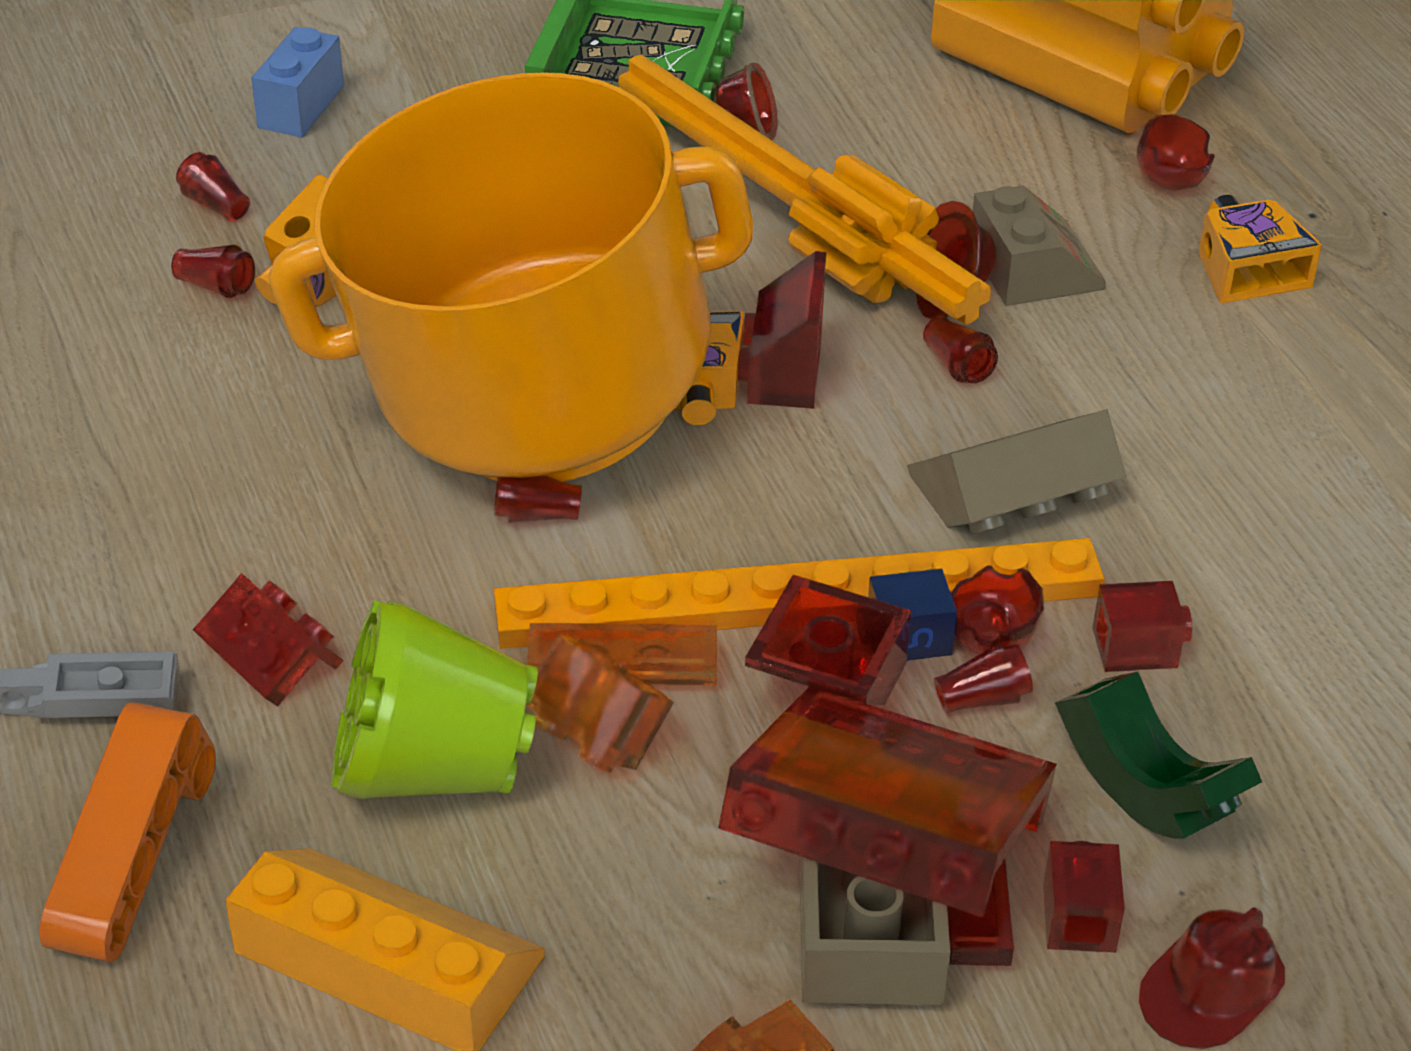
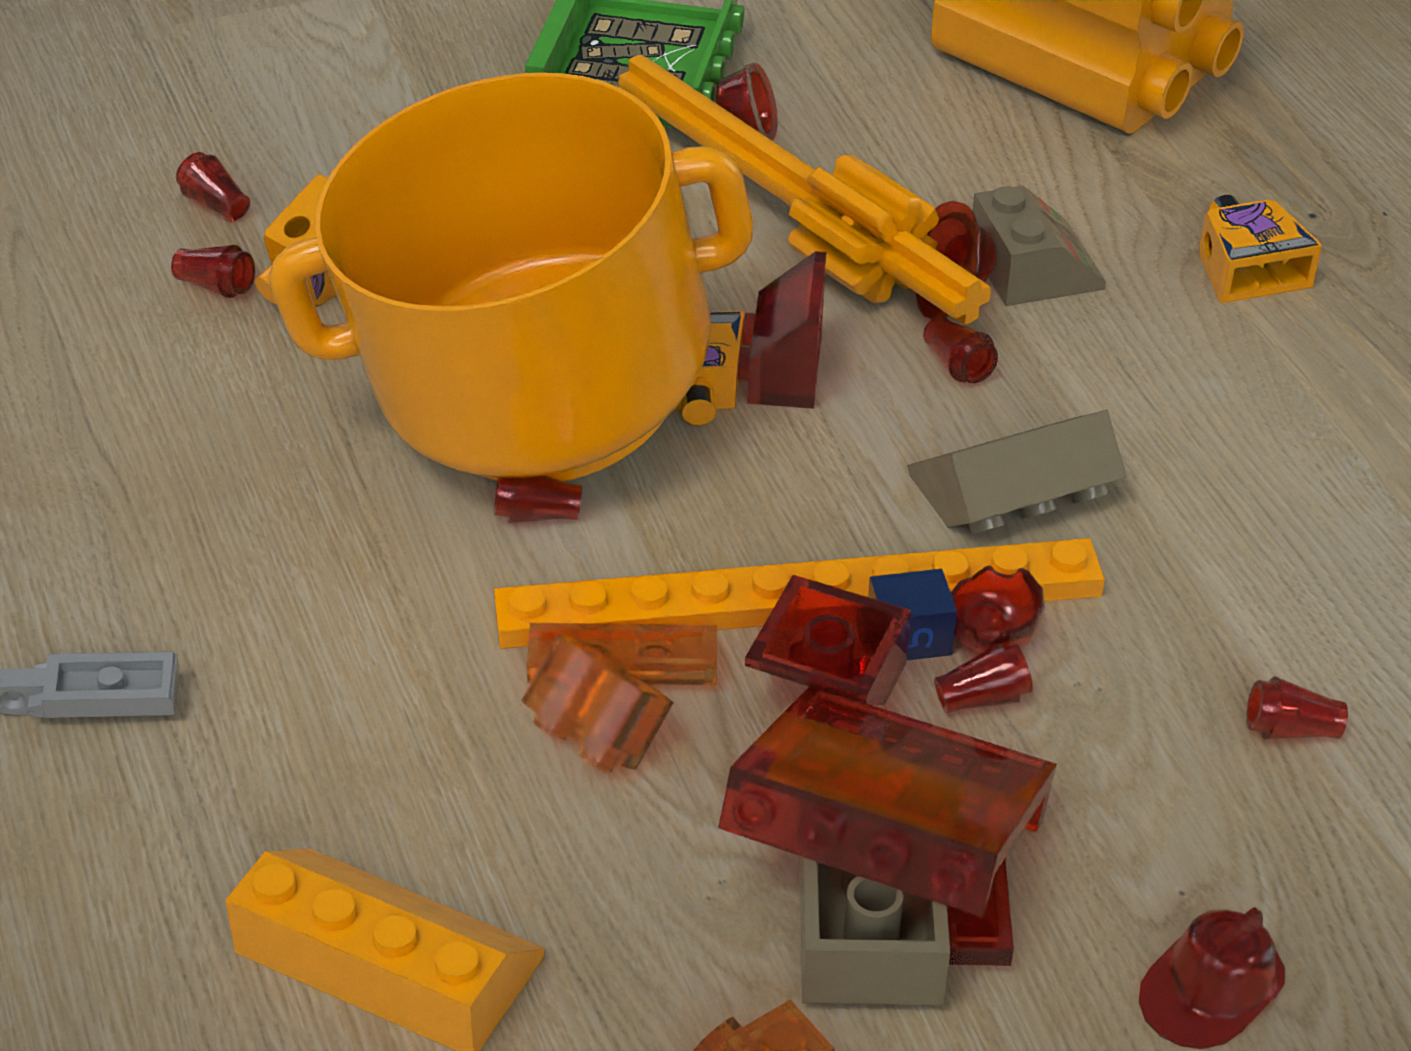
(122, 827): orange beam -> none
(263, 638): clear red bracket -> none
(298, 81): medium blue brick -> none
(429, 711): lime cone -> none
(1083, 896): clear red brick -> none
(1140, 626): clear red brick -> none
(1144, 766): dark green arch -> none
(1174, 152): clear red hair -> none
(1290, 711): none -> clear red cone

